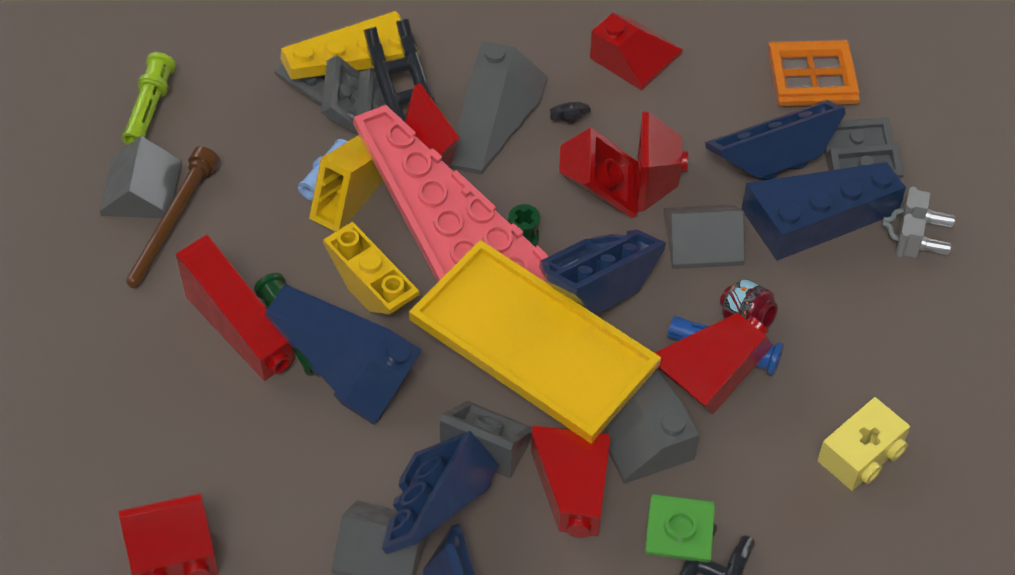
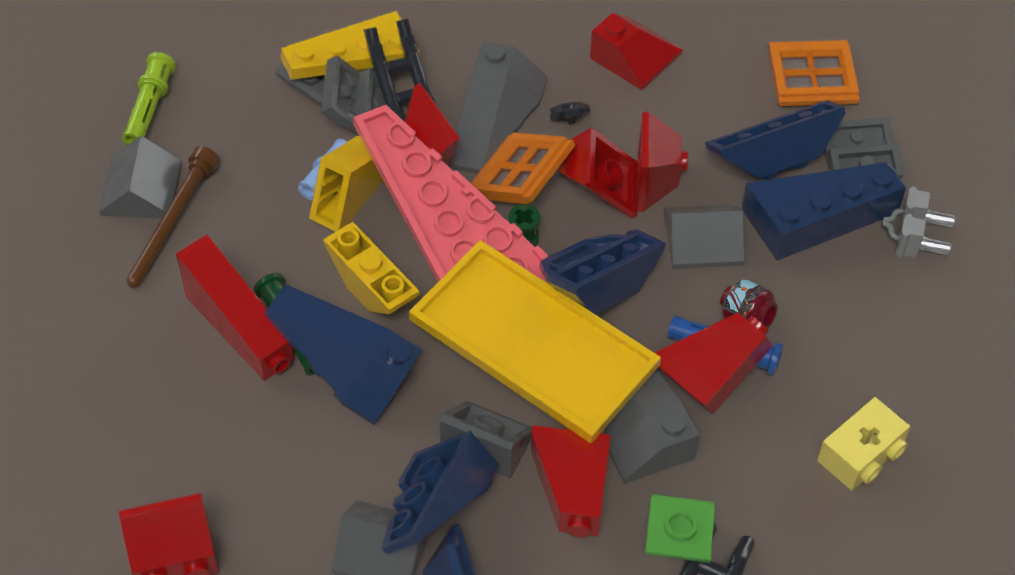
(522, 167): none -> orange piece

